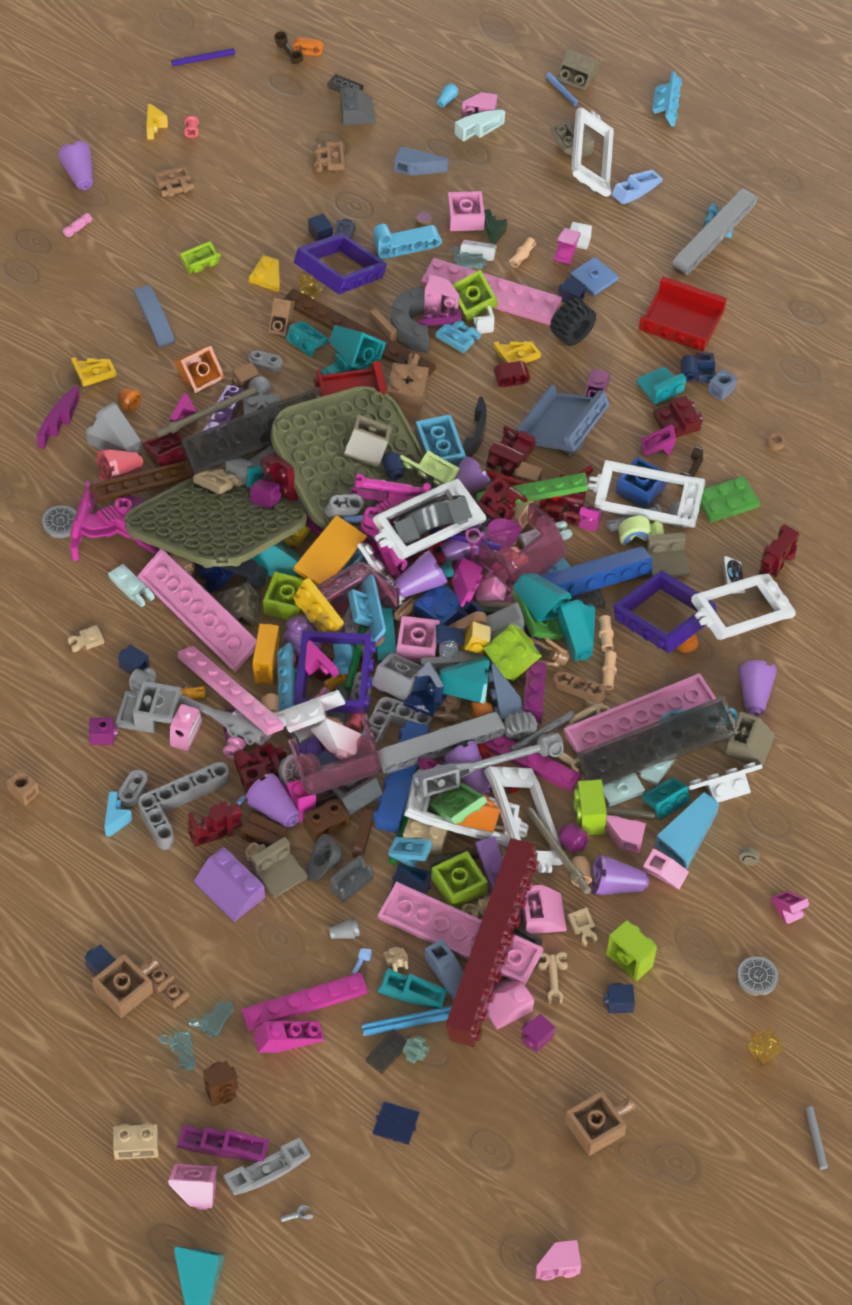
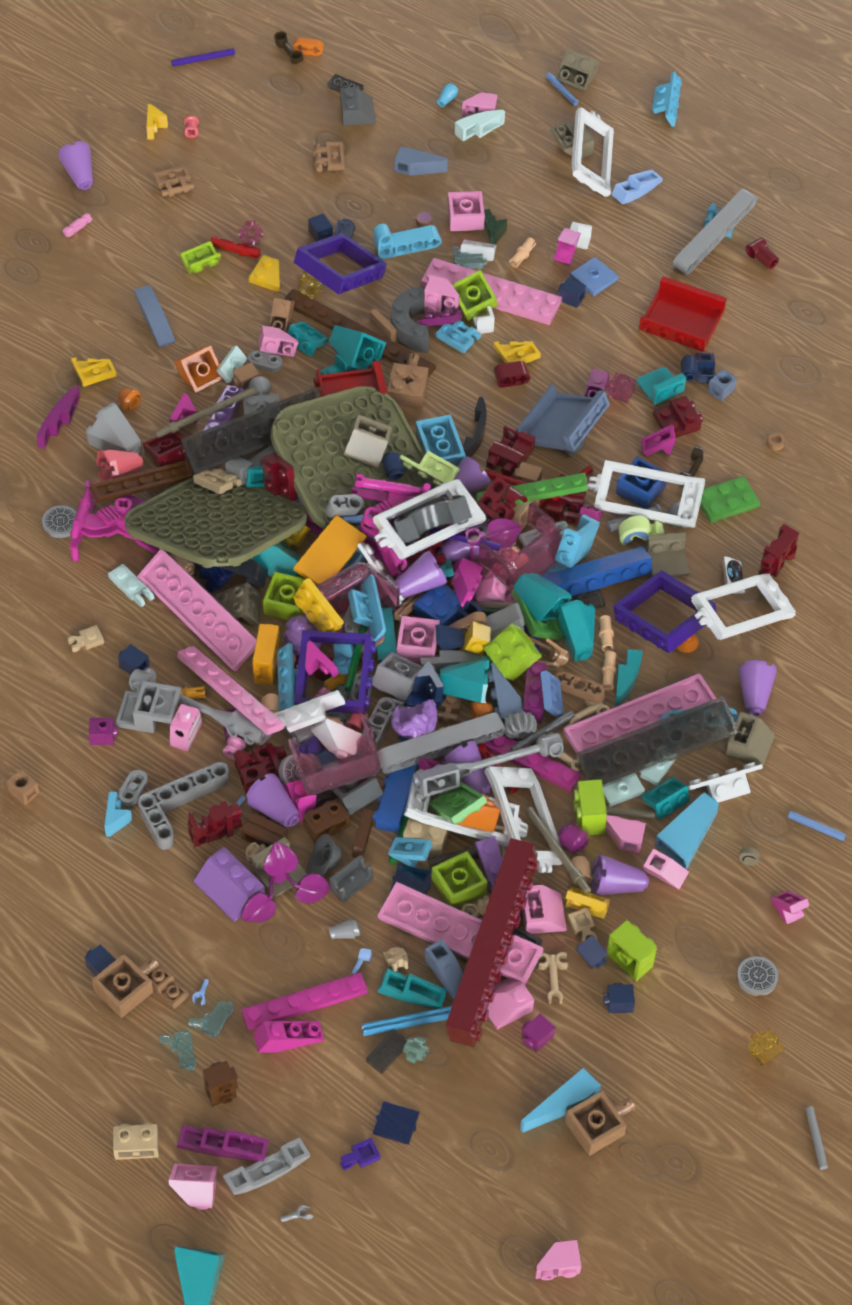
(201, 993): none -> light blue hand
(233, 360): none -> light aqua plate
(241, 249): none -> red pin
(258, 233): none -> clear pink brick
(265, 493): magenta brick -> none
(276, 341): none -> bright pink slope
(278, 864): none -> magenta plant
(362, 1153): none -> dark purple plate
(415, 720): none -> medium lavender hair
(448, 649): clear tile -> none
(552, 694): none -> medium blue plate
(569, 1095): none -> medium azure slope
(573, 321): black tyre -> none
(578, 543): none -> medium azure panel
(592, 952): none -> dark blue brick
(596, 904): none -> yellow bracket
(621, 387): none -> clear pink brick
(627, 675): none -> teal slope
(760, 250): none -> dark red piece
(817, 826): none -> medium blue bar

